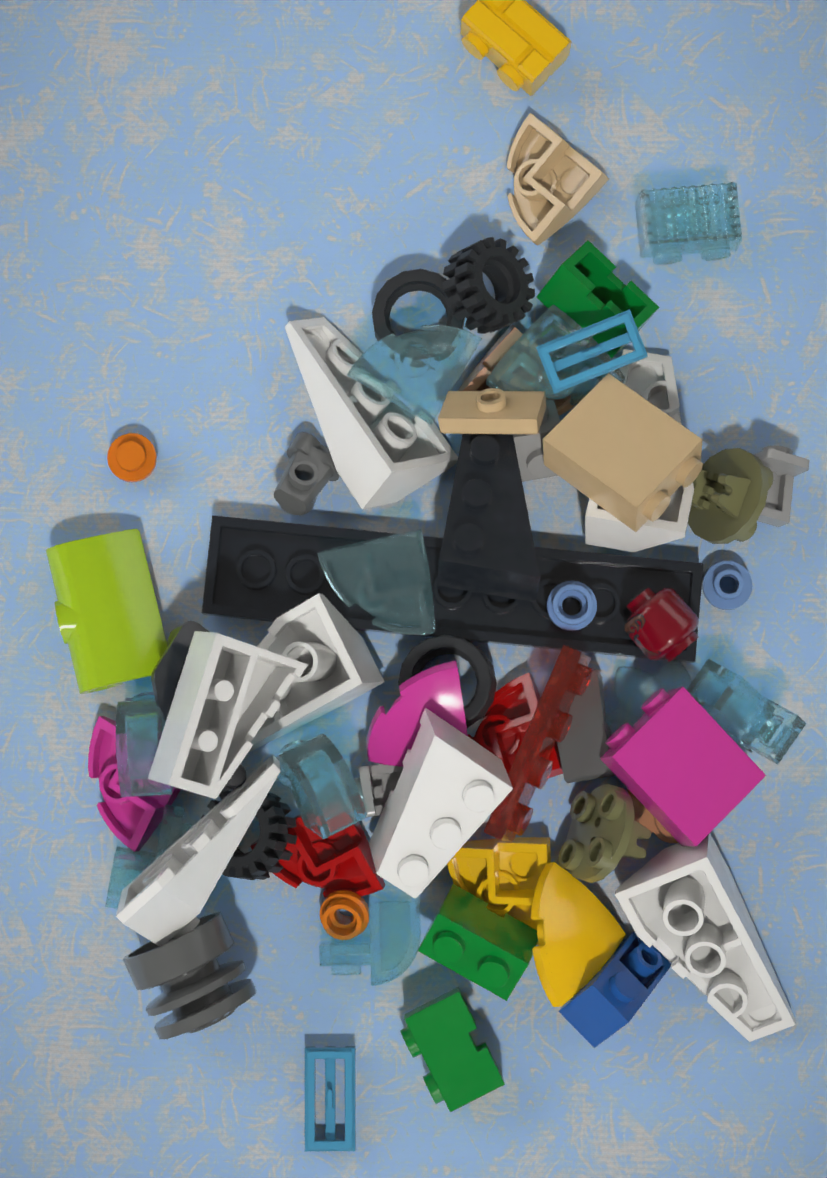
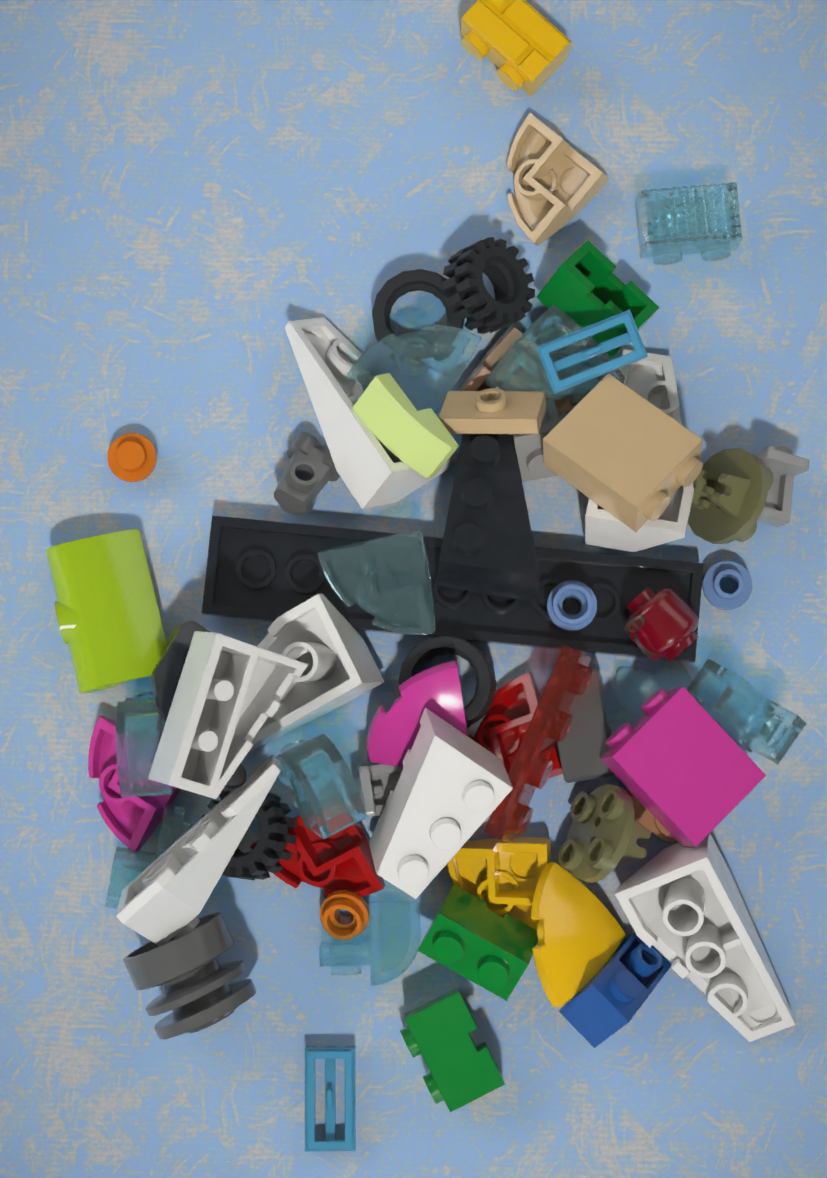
(409, 434): none -> yellowish green slope

